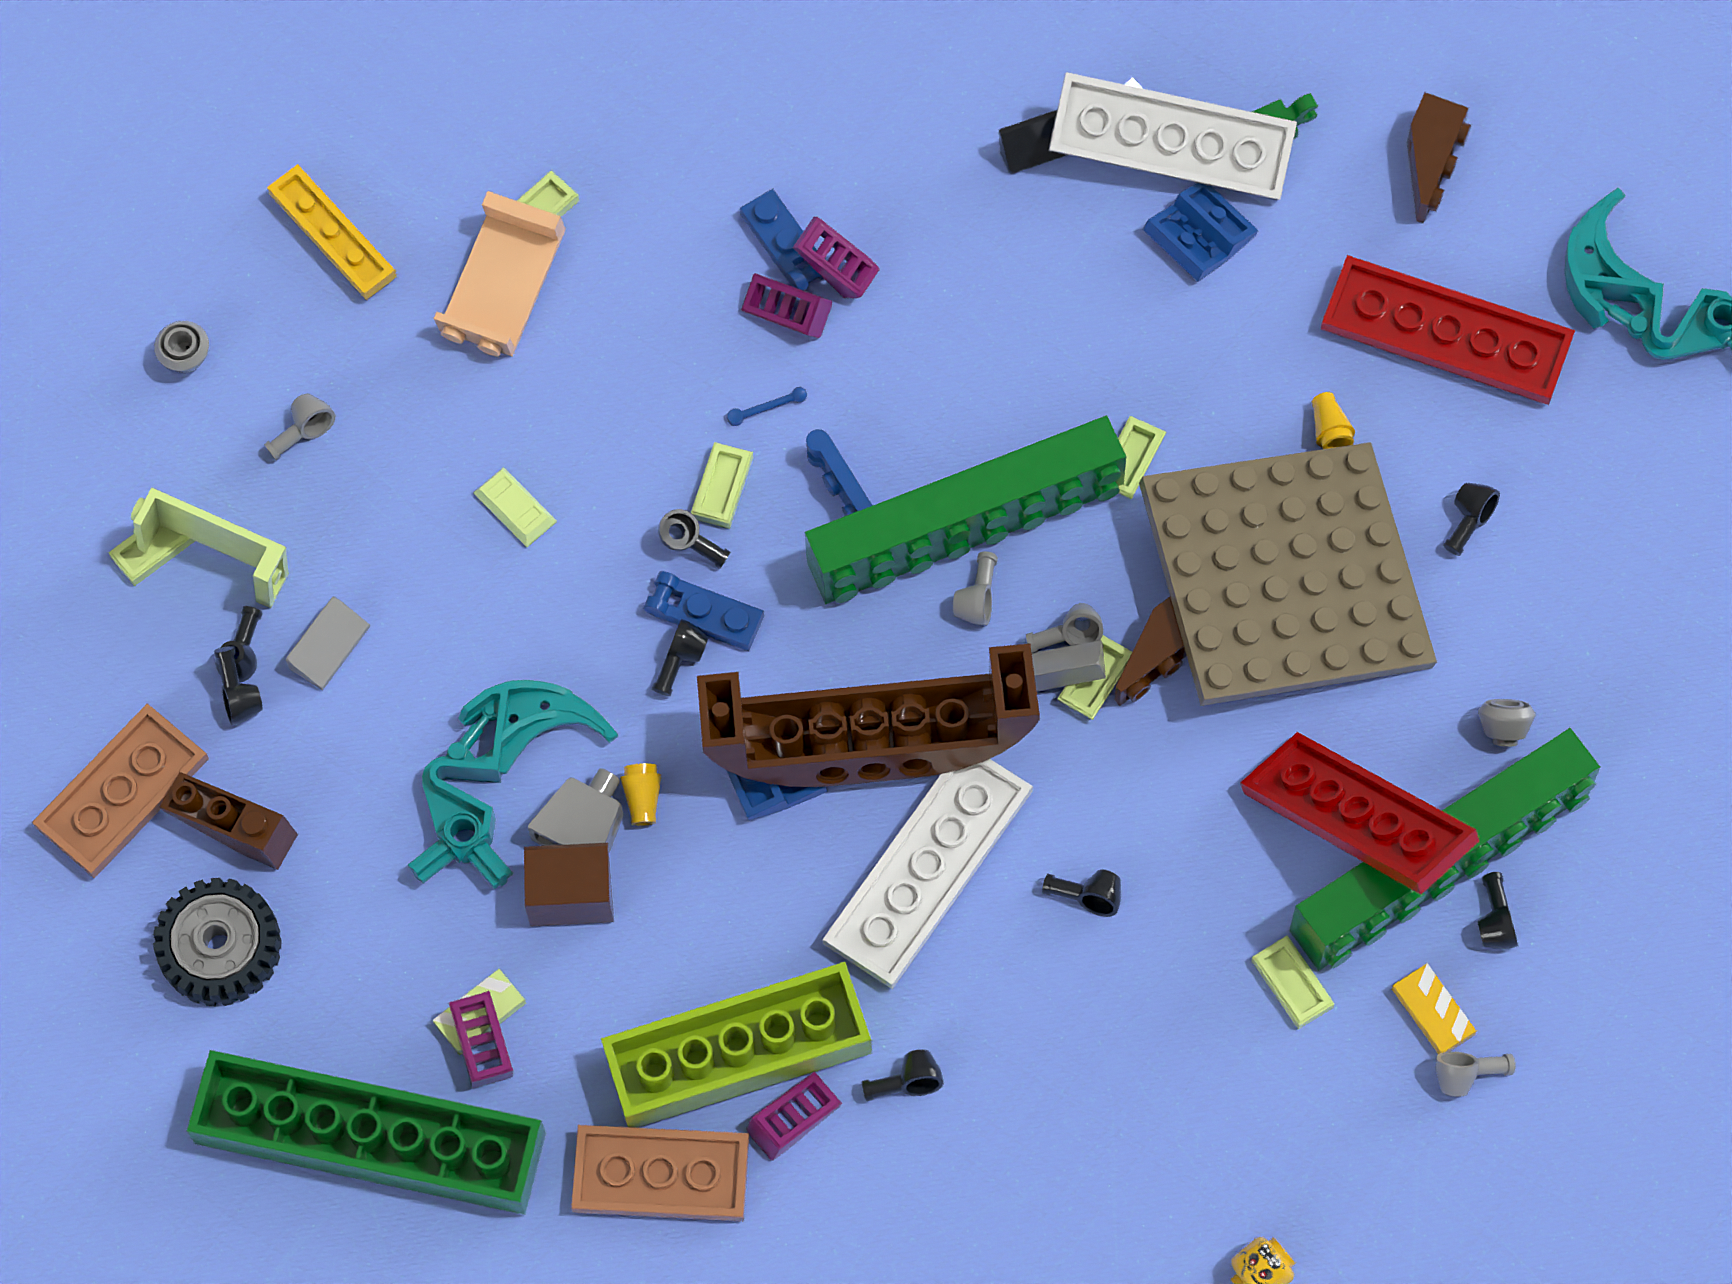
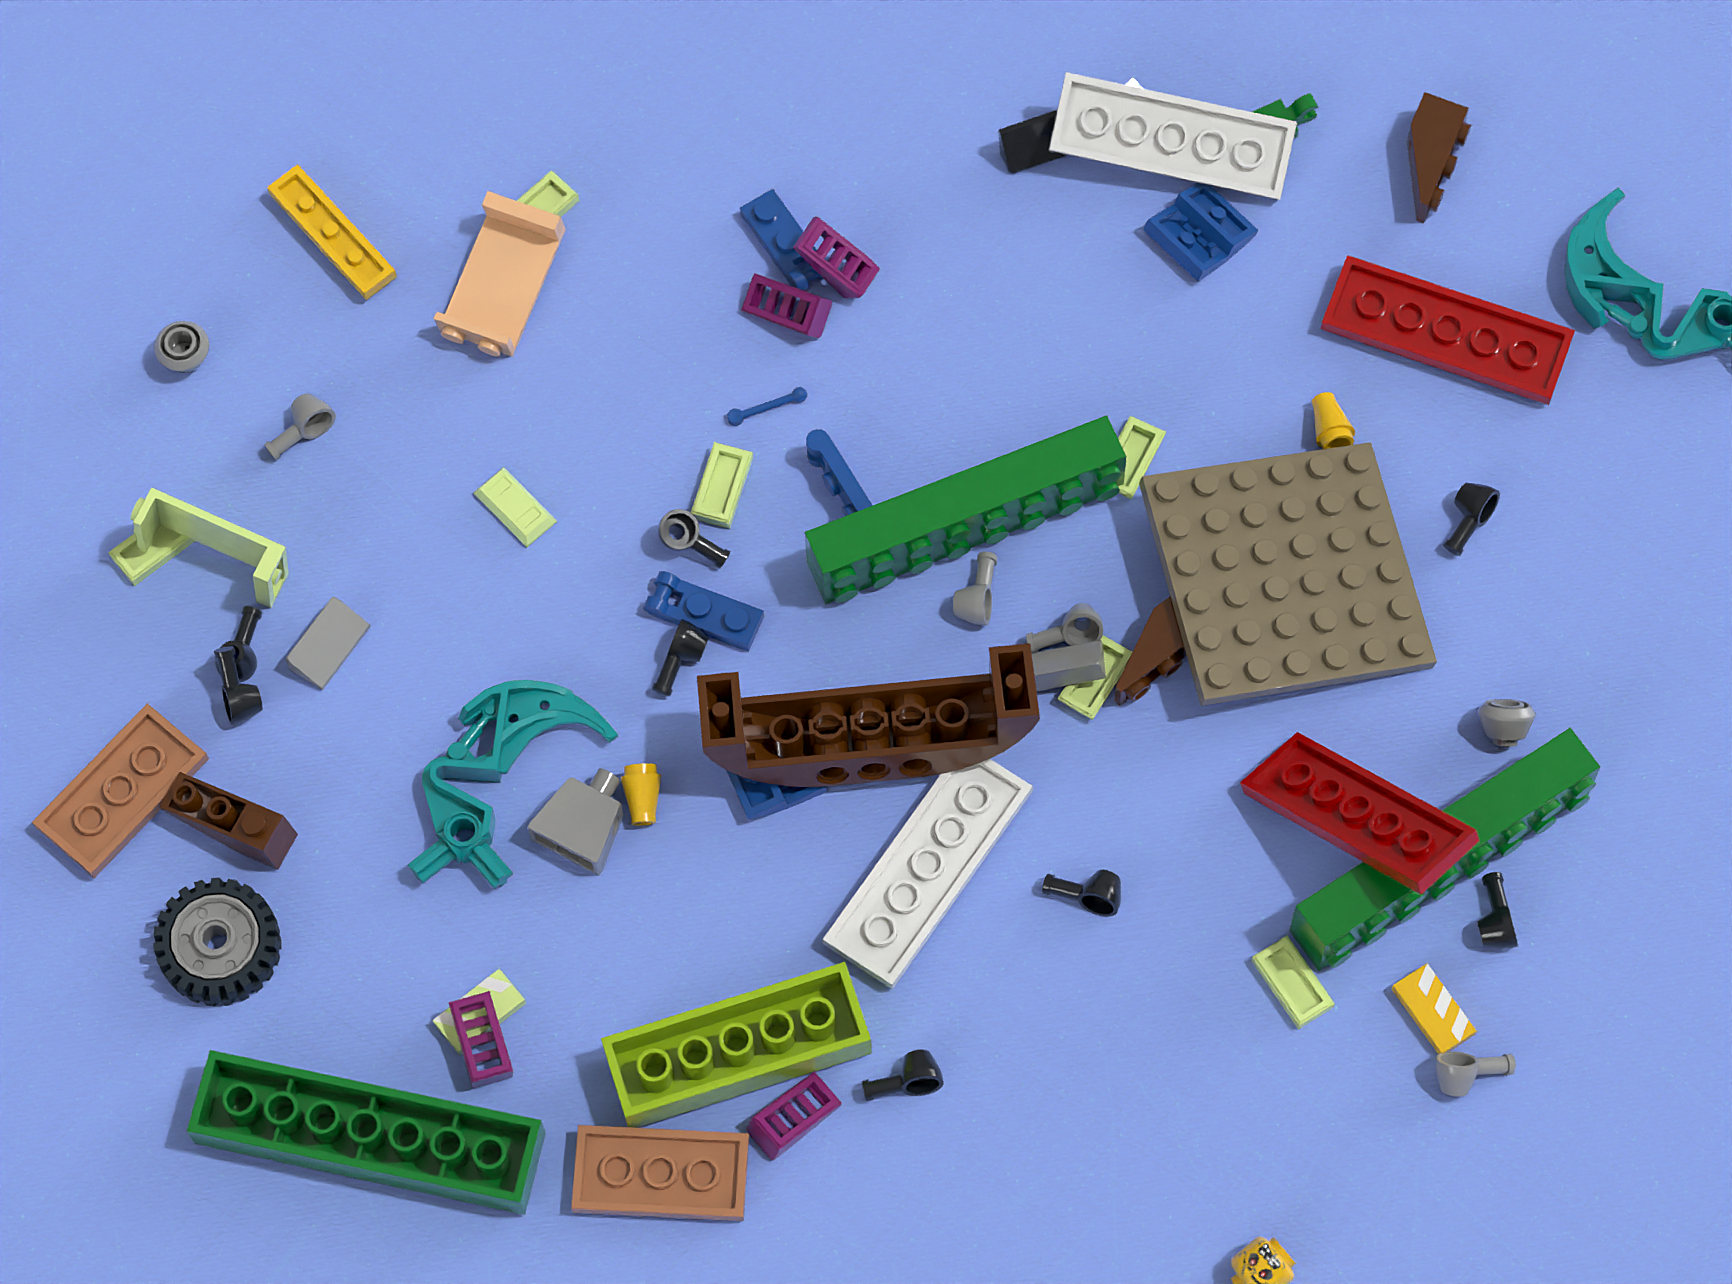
(568, 884): reddish brown slope -> none

